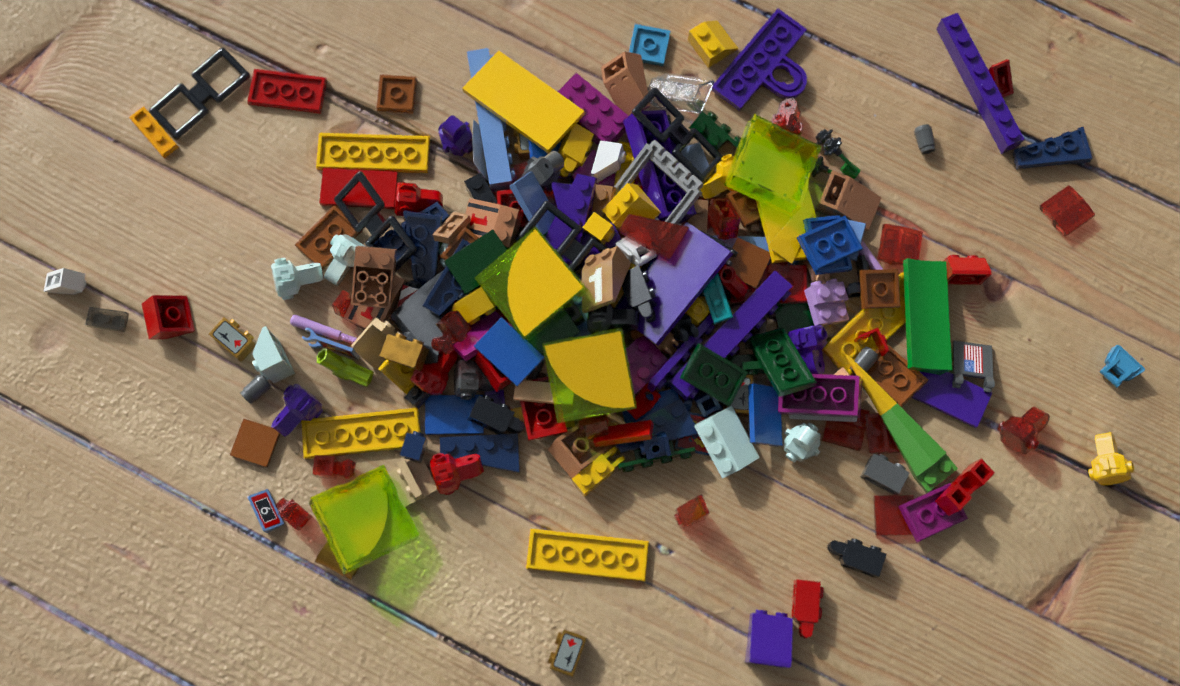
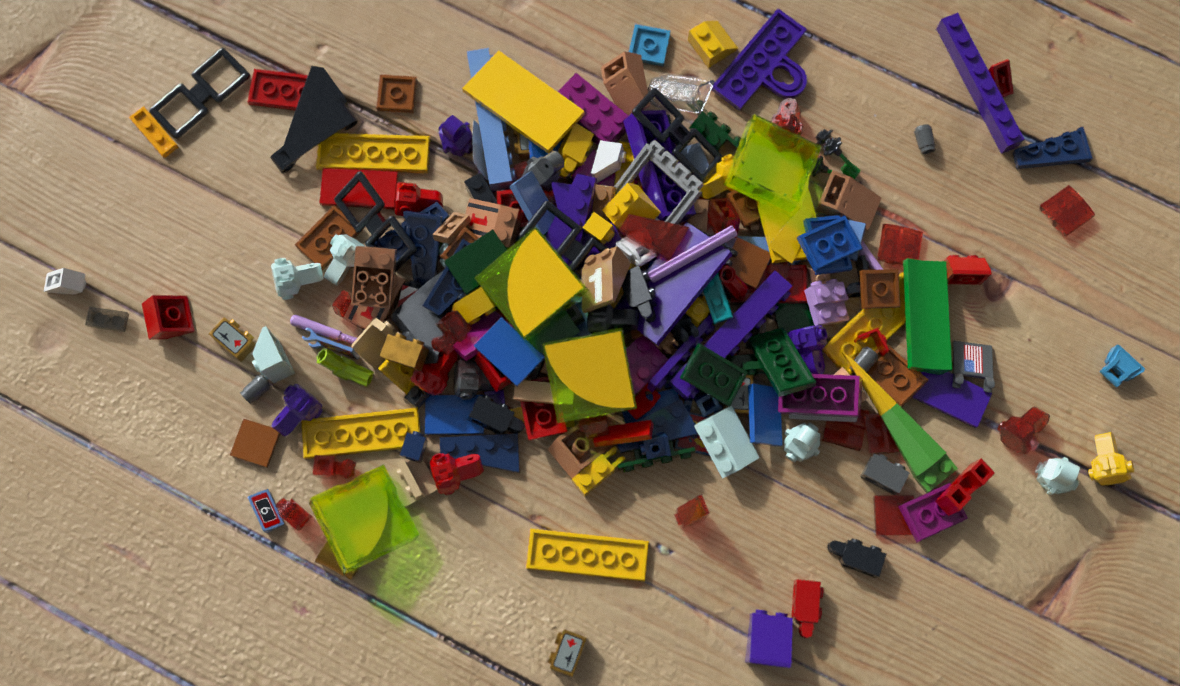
(318, 116): none -> black panel
(692, 254): none -> lavender axle
(1058, 475): none -> light aqua piece

